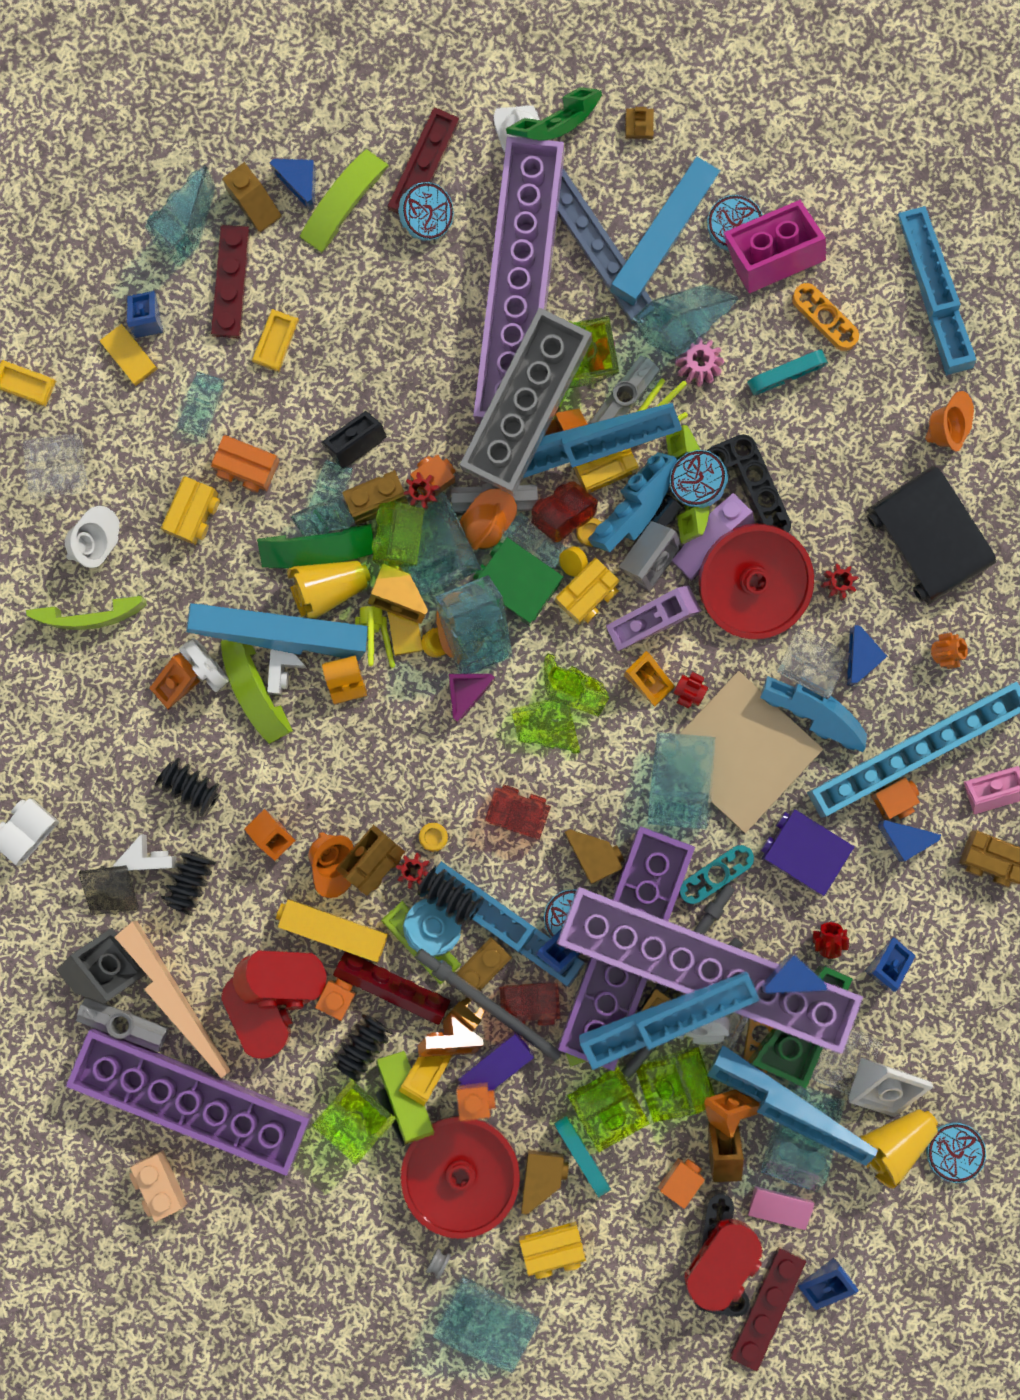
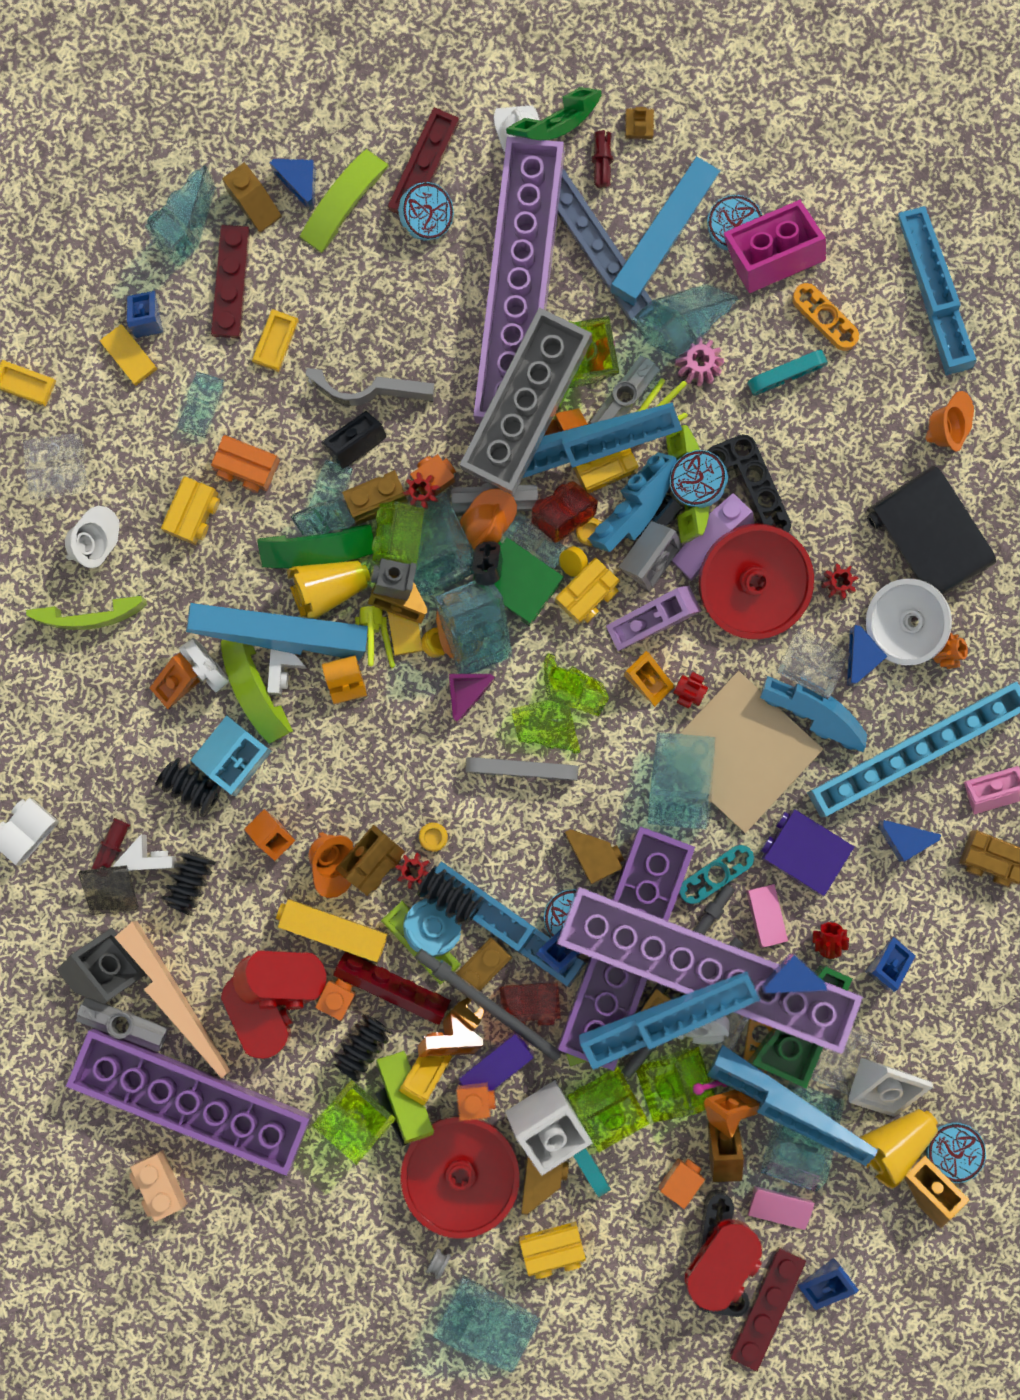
(111, 844): none -> dark red axle
(230, 756): none -> medium azure slope
(380, 386): none -> light grey piece
(393, 587): none -> dark grey brick
(487, 557): none -> black beam
(517, 812): clear red brick -> none
(522, 769): none -> light grey beam
(547, 1127): none -> white slope
(602, 159): none -> dark red axle
(698, 1088): none -> dark pink hinge
(767, 916): none -> bright pink slope
(891, 615): none -> white dish
(896, 799): orange brick -> none
(935, 1192): none -> pearl gold slope

